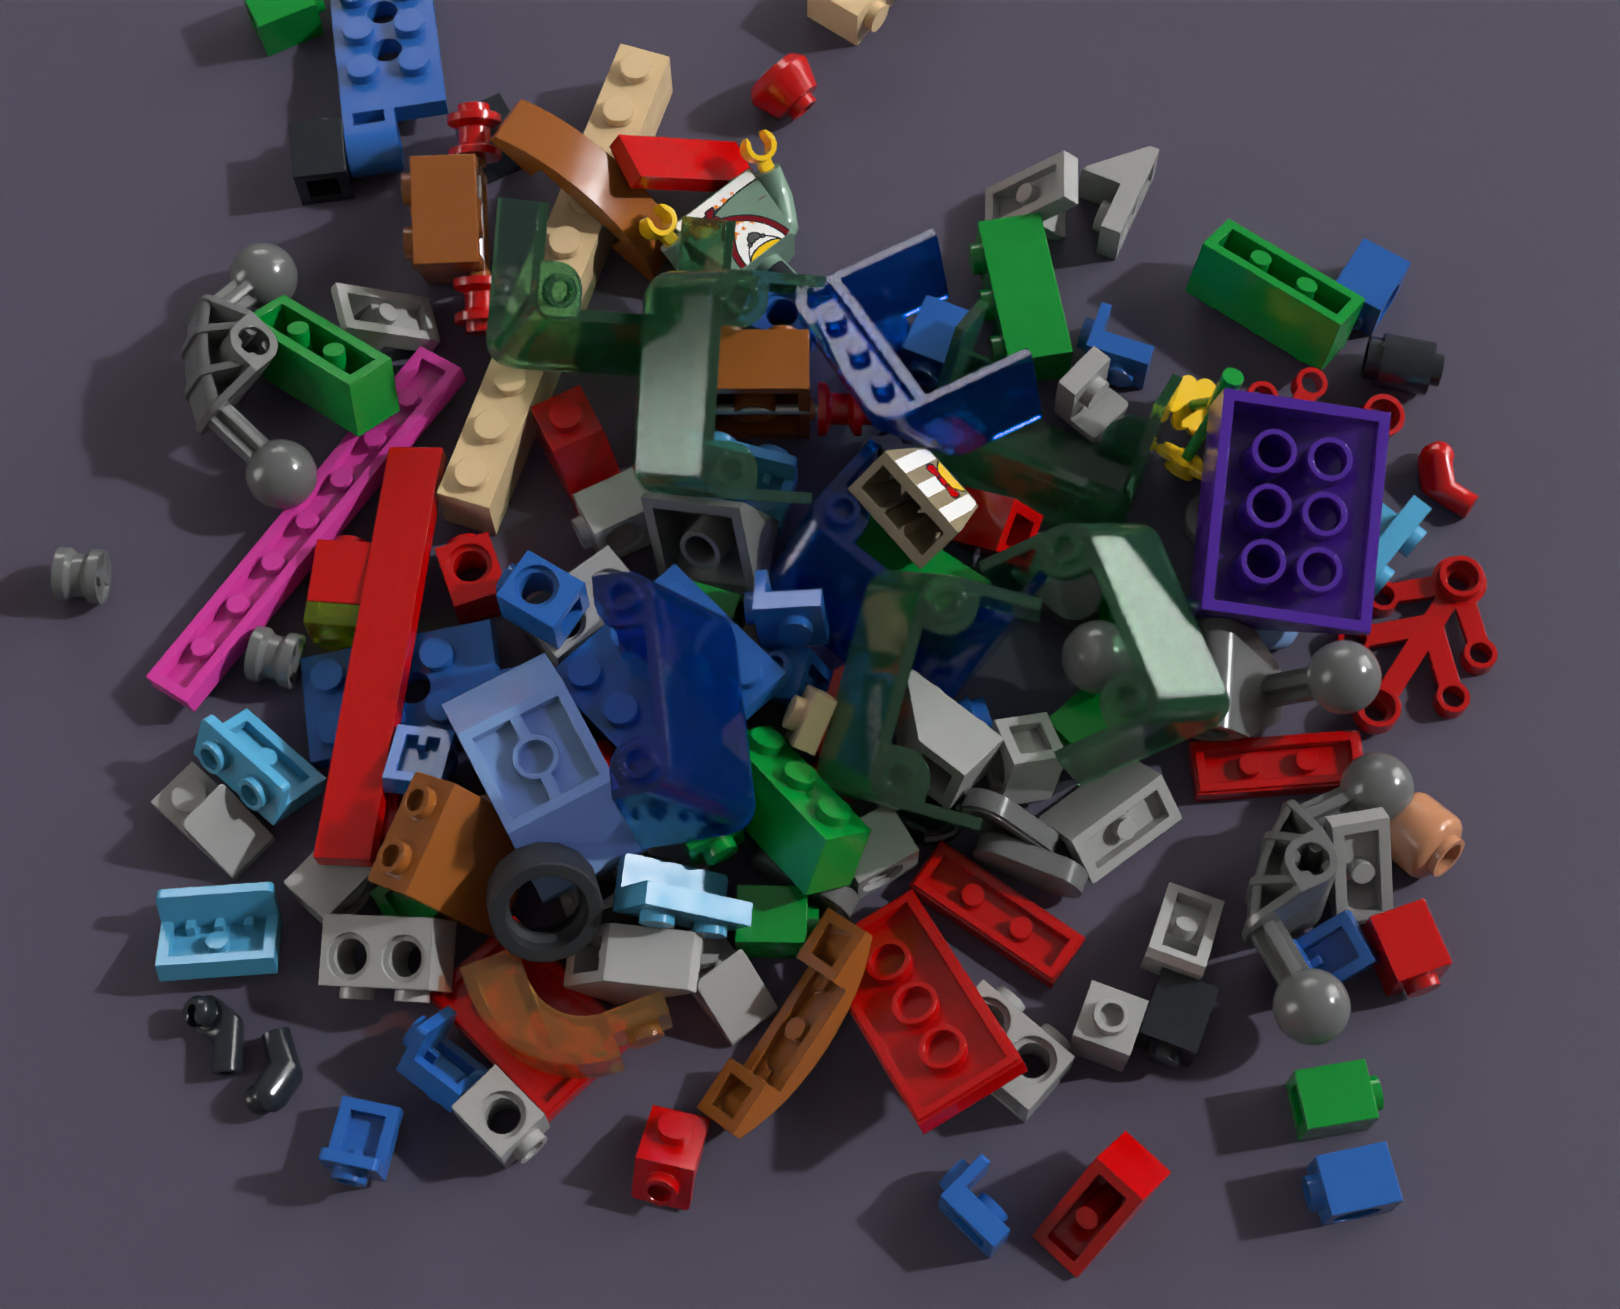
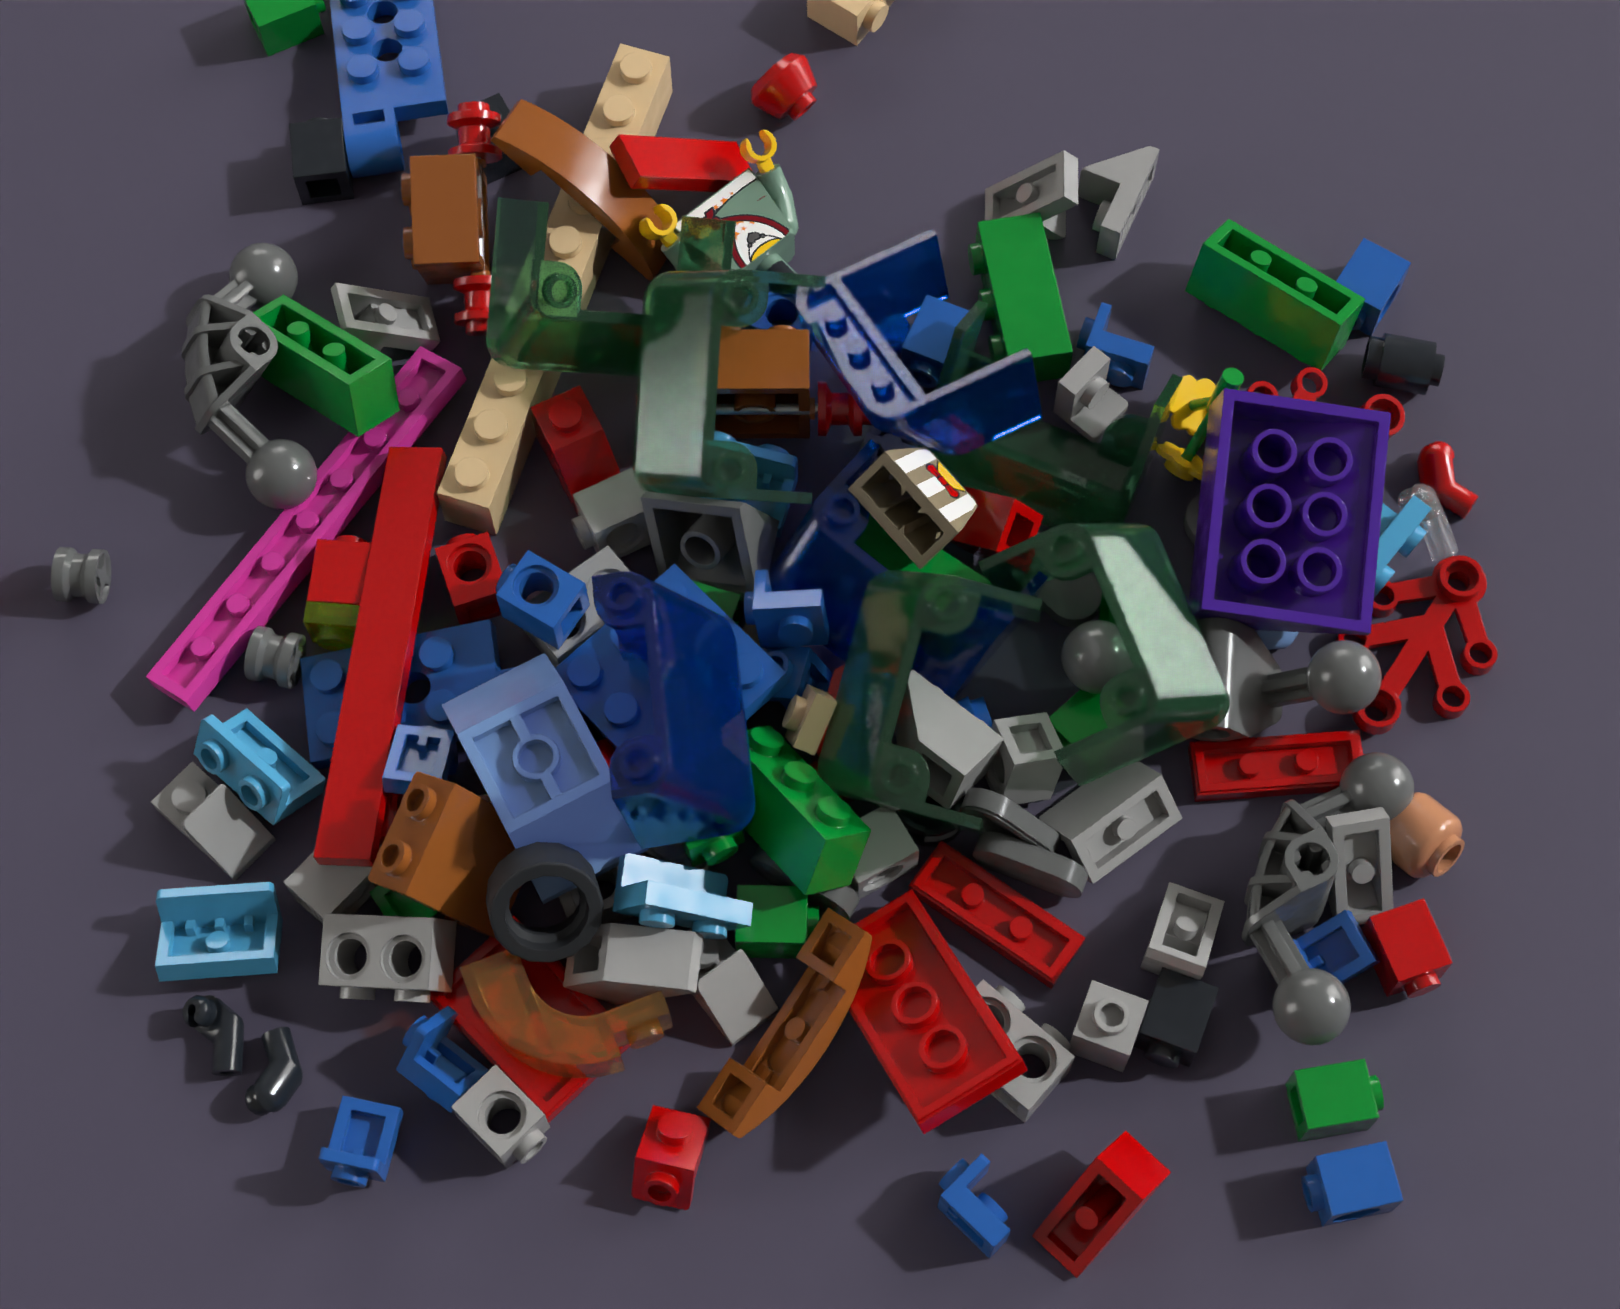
(1439, 535): none -> clear arm

